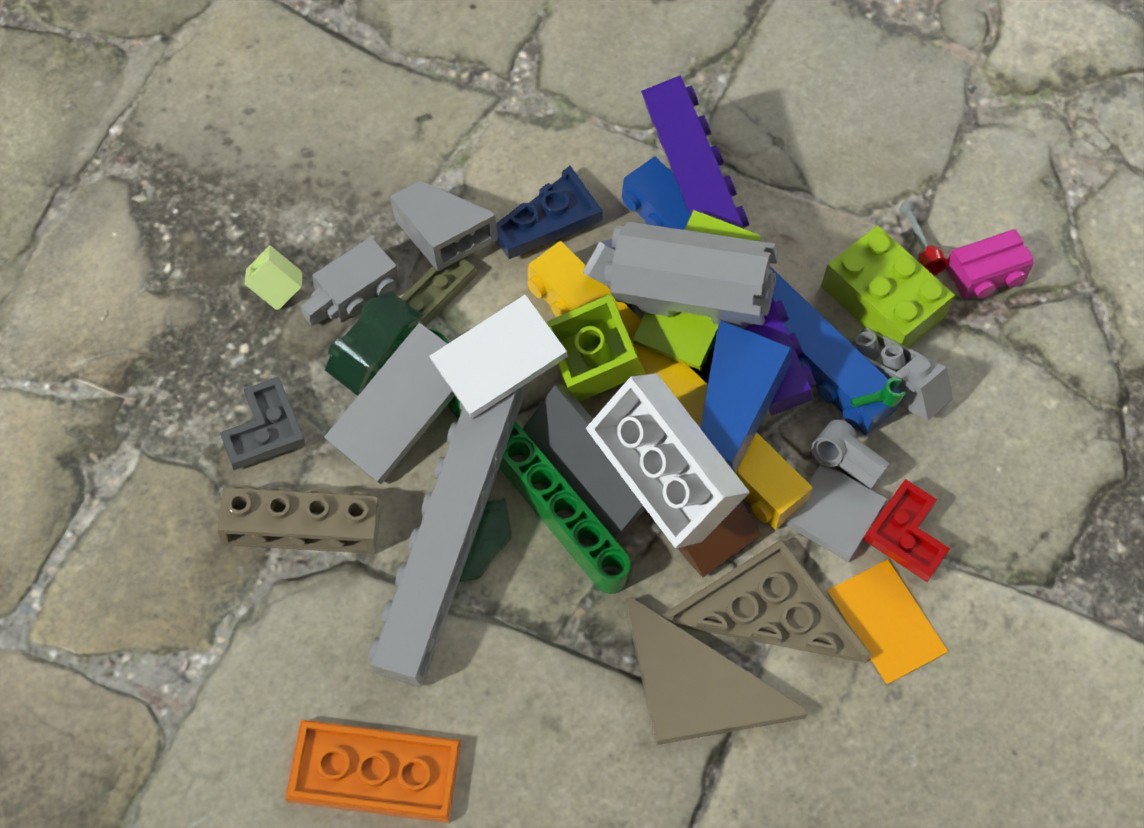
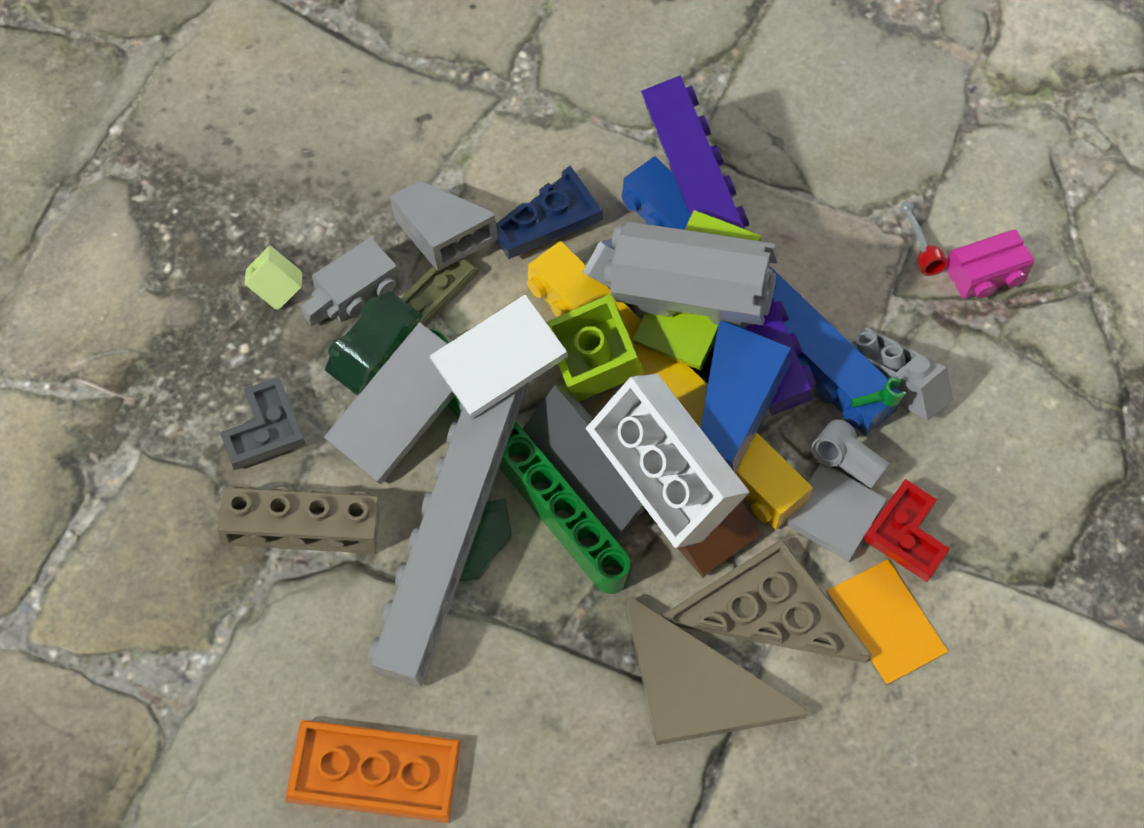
(887, 288): lime brick -> none

